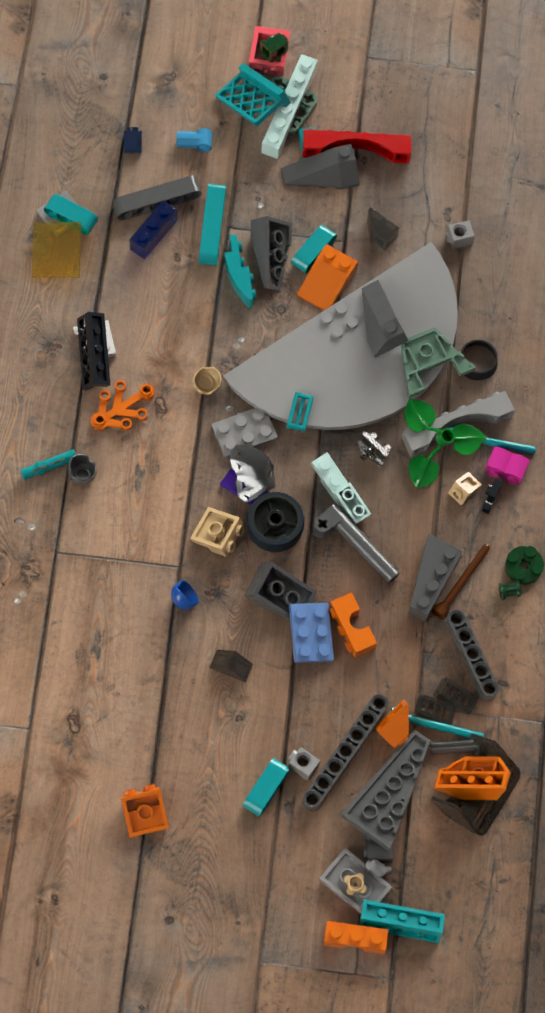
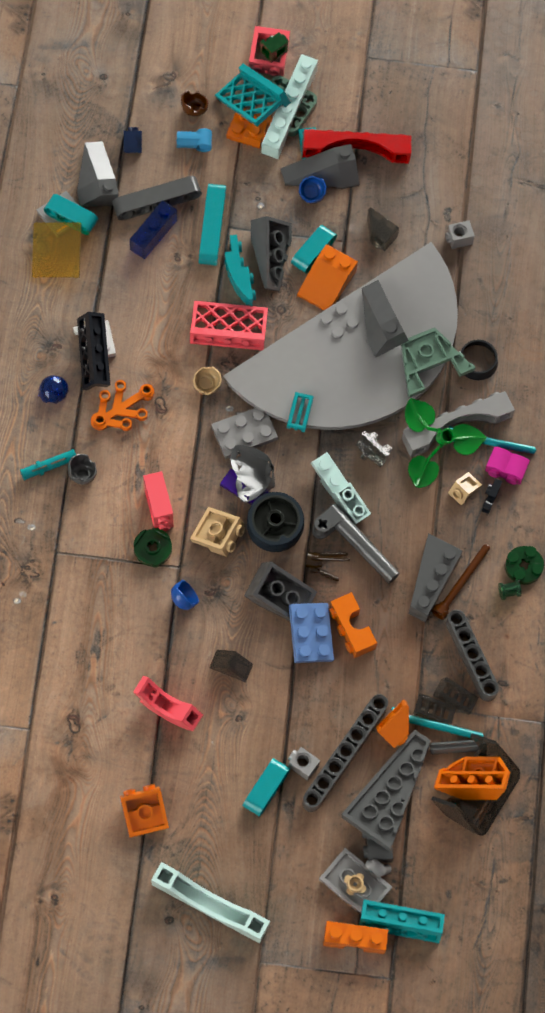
(53, 389): none -> clear blue hair
(96, 178): none -> dark grey wedge
(143, 552): none -> dark green plate
(158, 501): none -> coral window
(166, 706): none -> coral arch
(194, 103): none -> reddish brown hair
(194, 895): none -> light aqua arch
(228, 337): none -> coral fence
(246, 132): none -> orange plate
(312, 189): none -> blue hair
(316, 559): none -> dark brown plant

